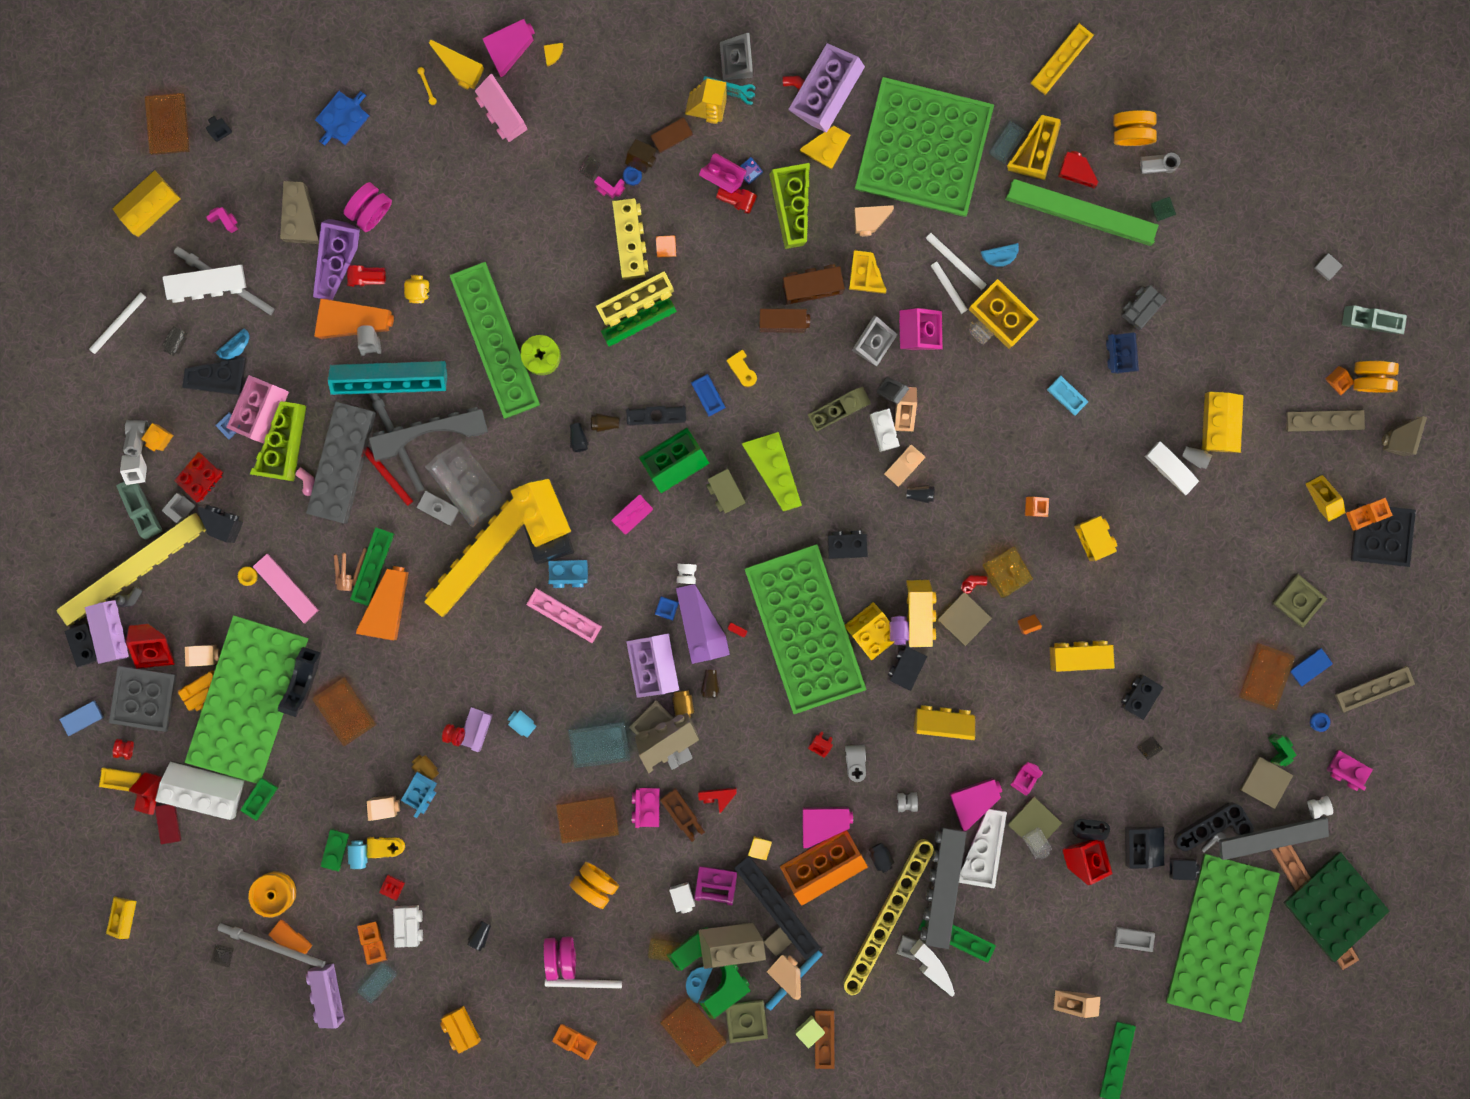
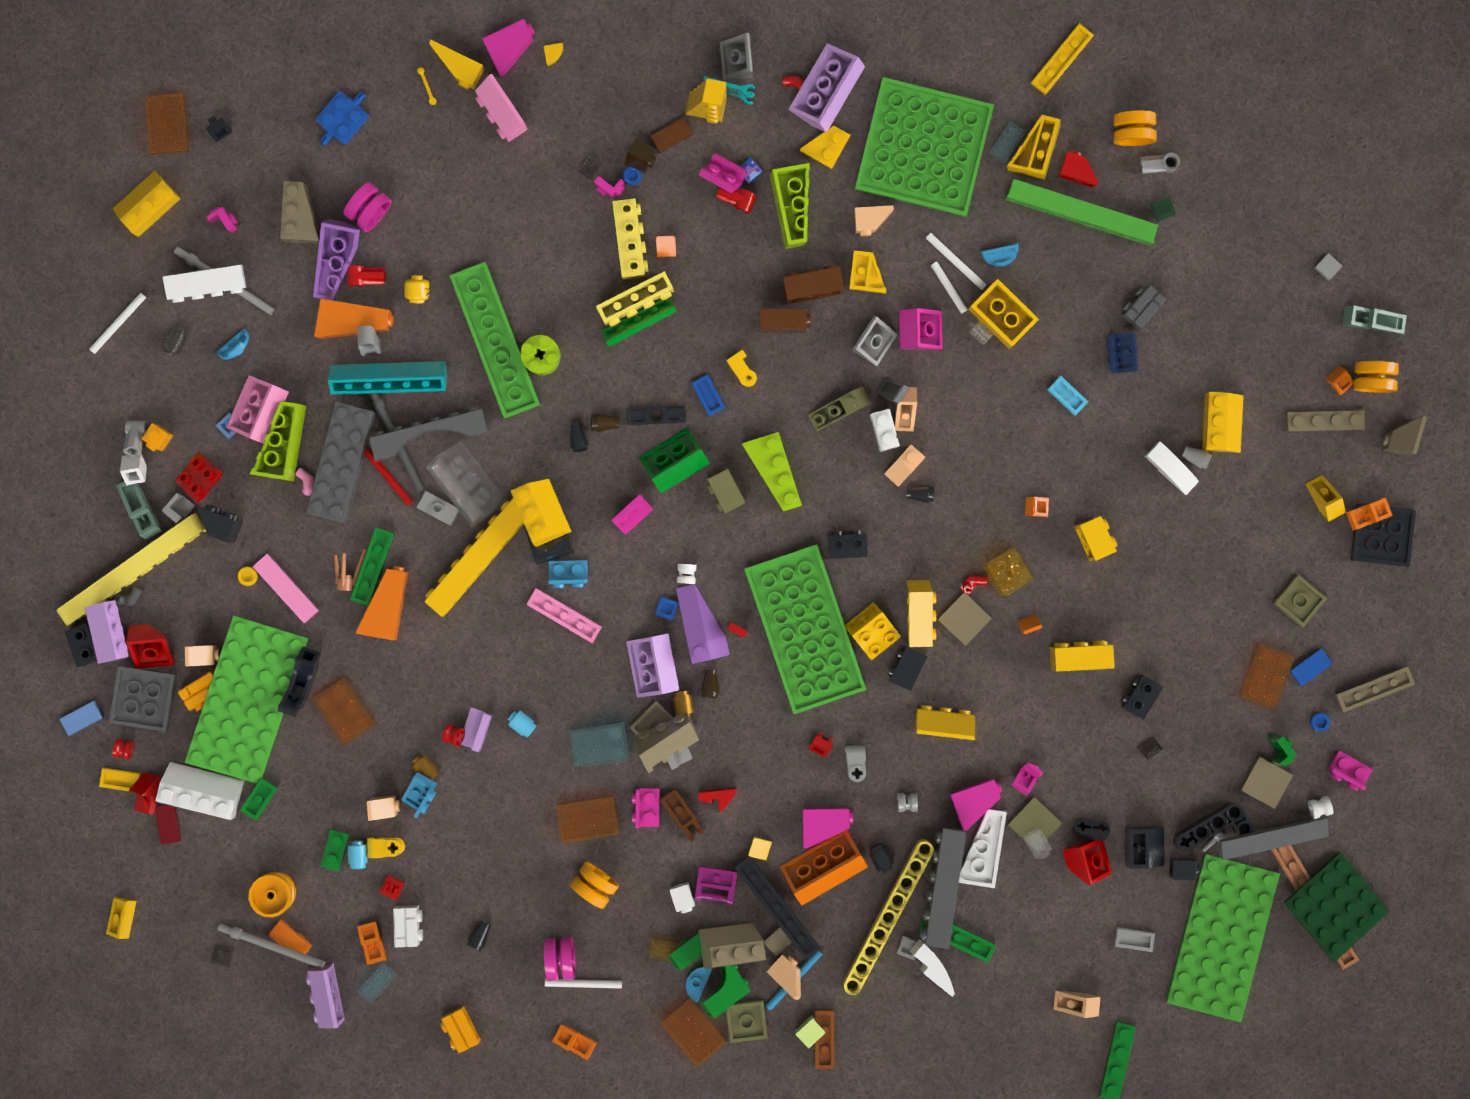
(218, 377): black wing -> none
(899, 630): medium lavender brick -> none

